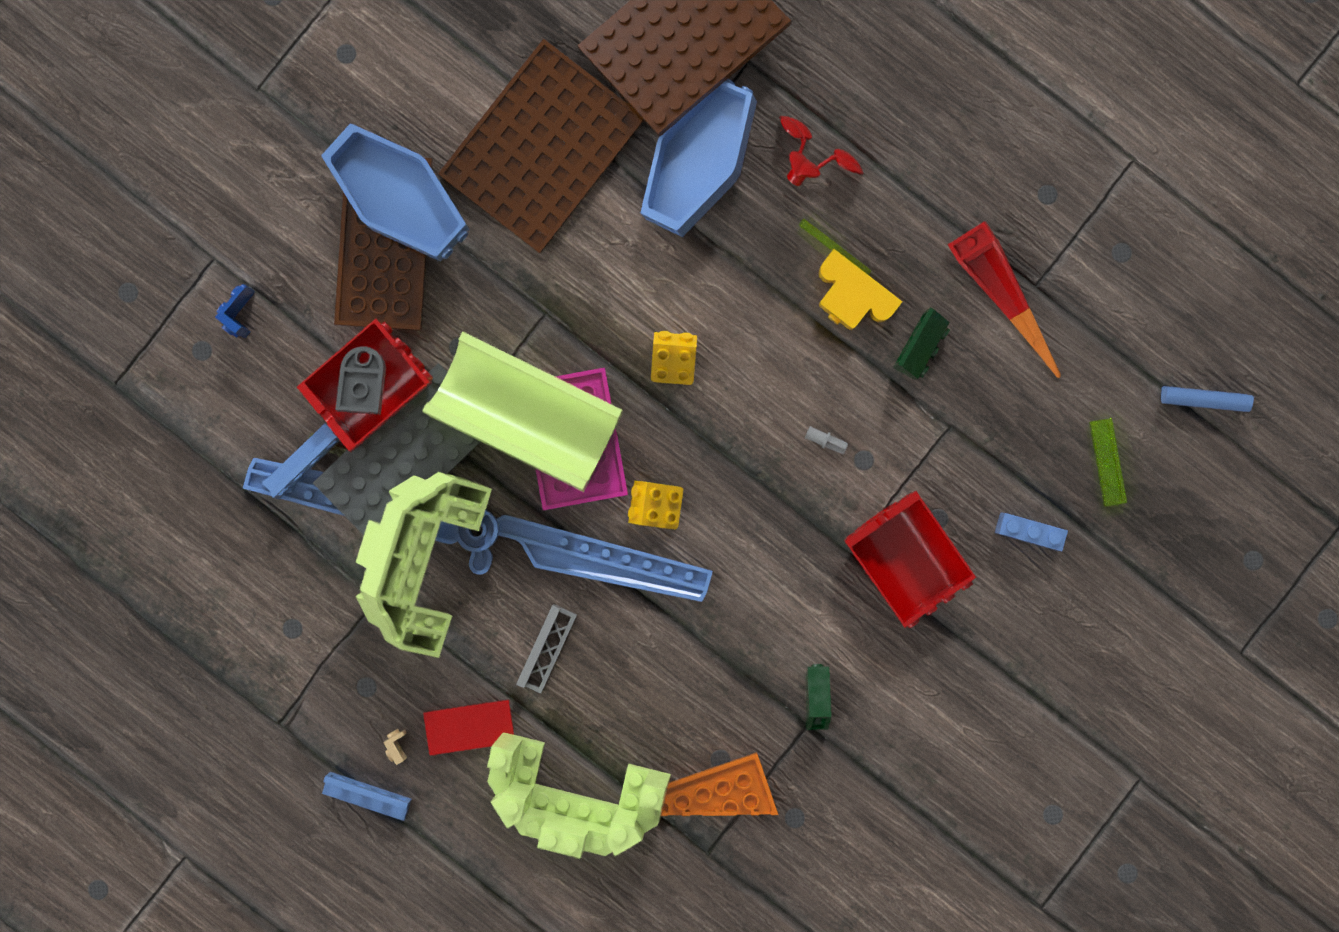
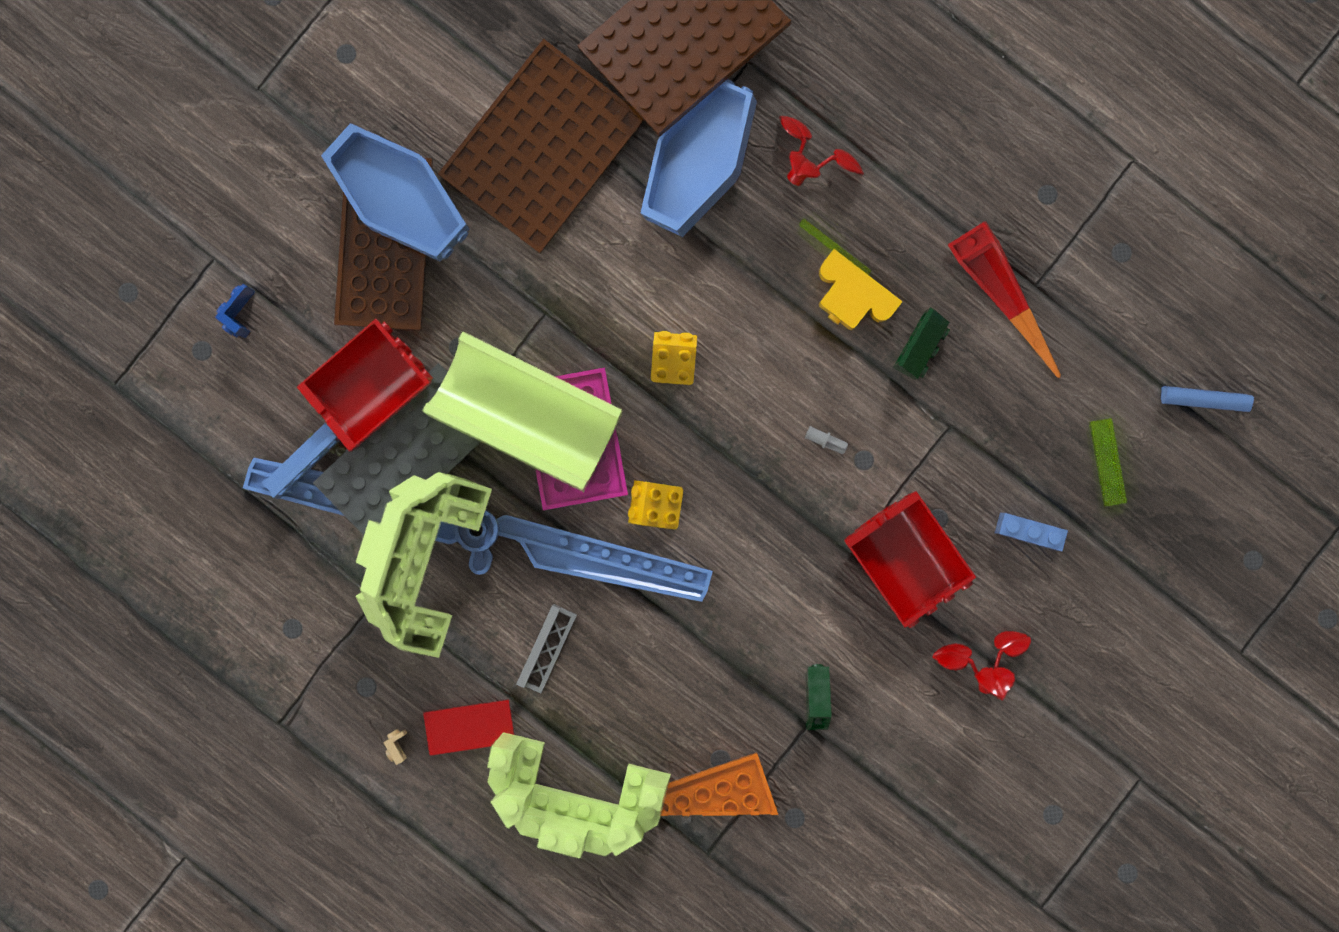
(361, 384): dark grey plate -> none
(366, 796): medium blue fence -> none
(990, 680): none -> red plant

